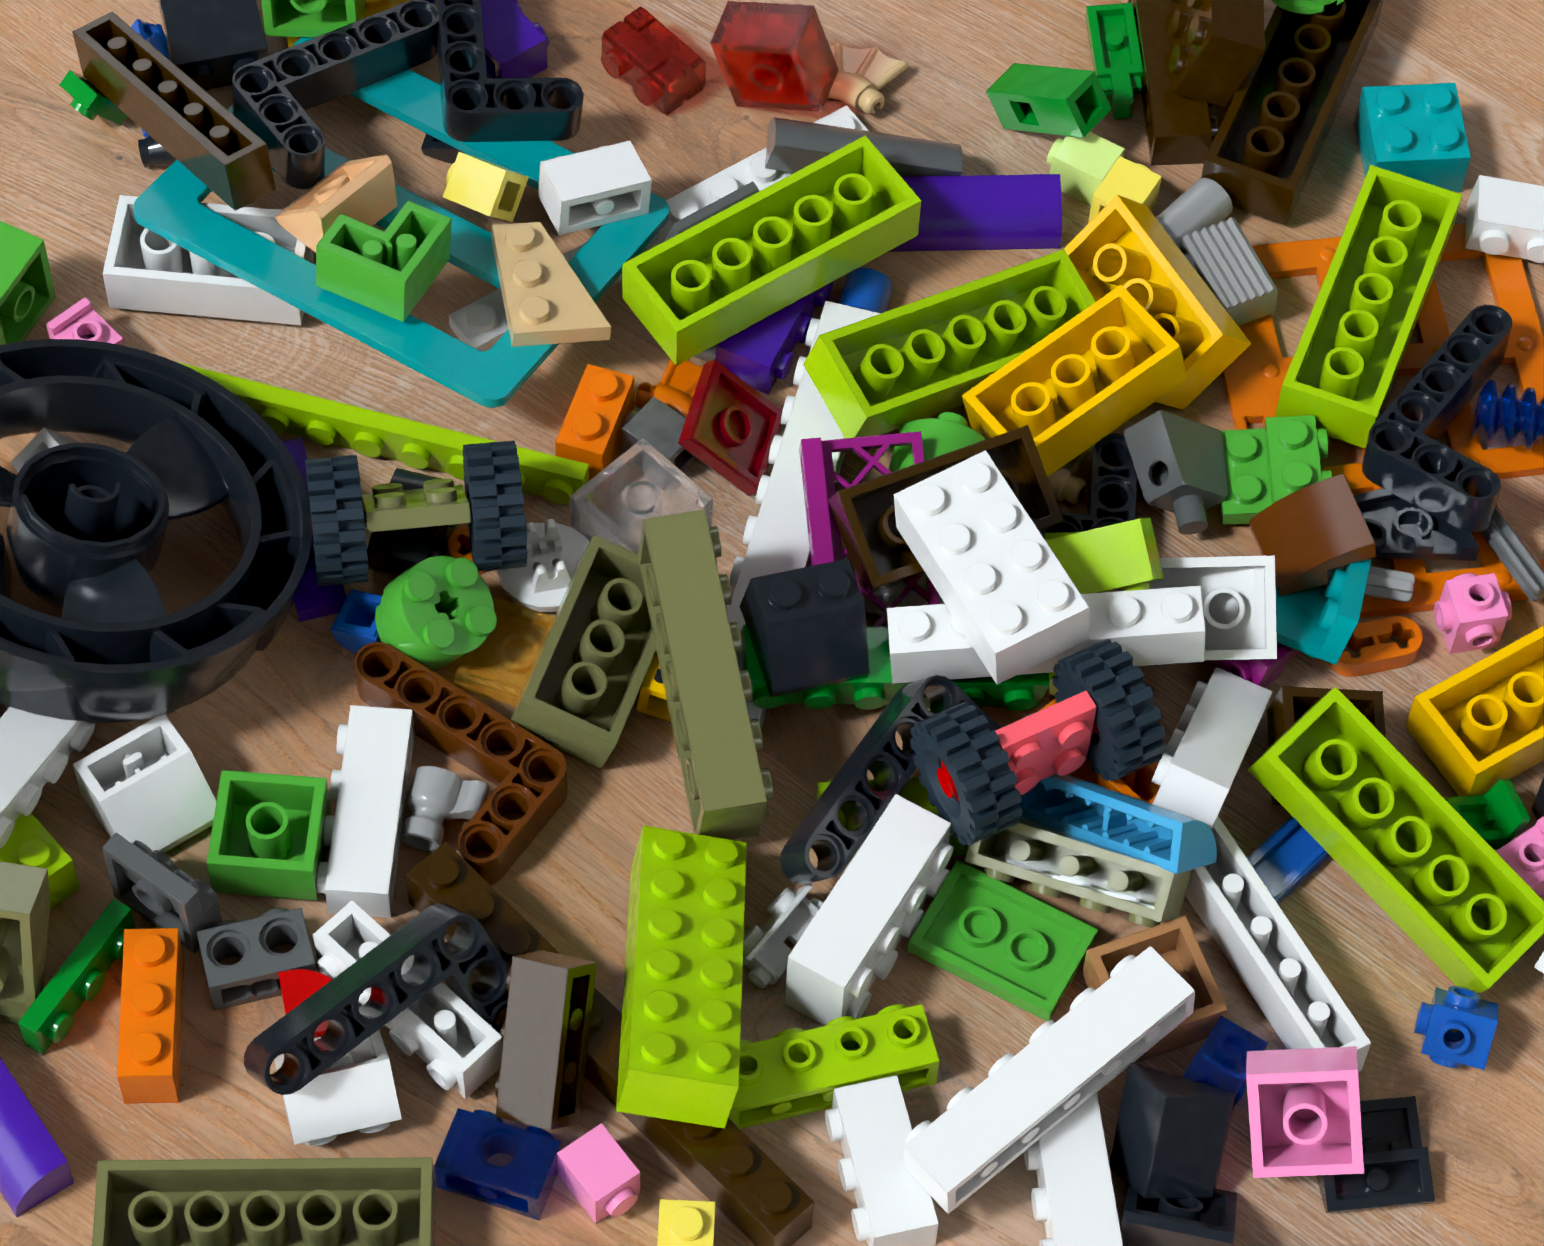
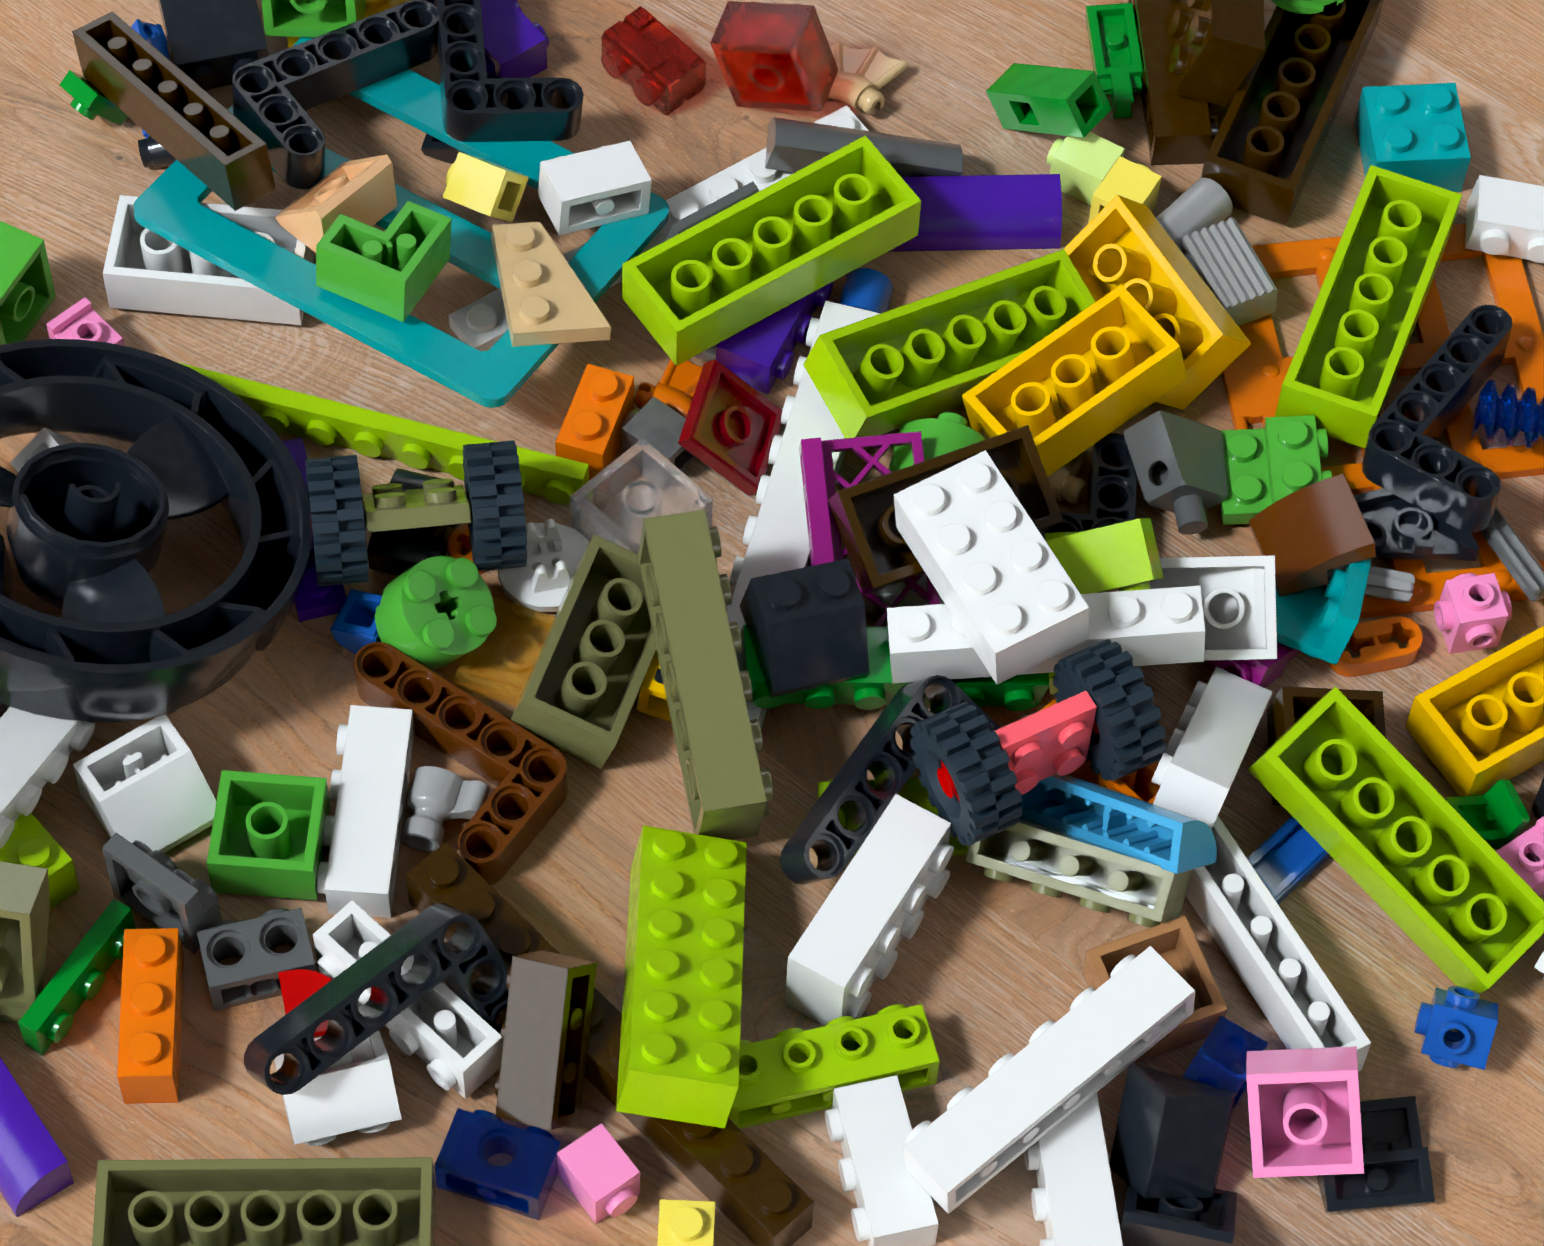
(764, 947): white hinge -> none
(1002, 940): bright green plate -> none

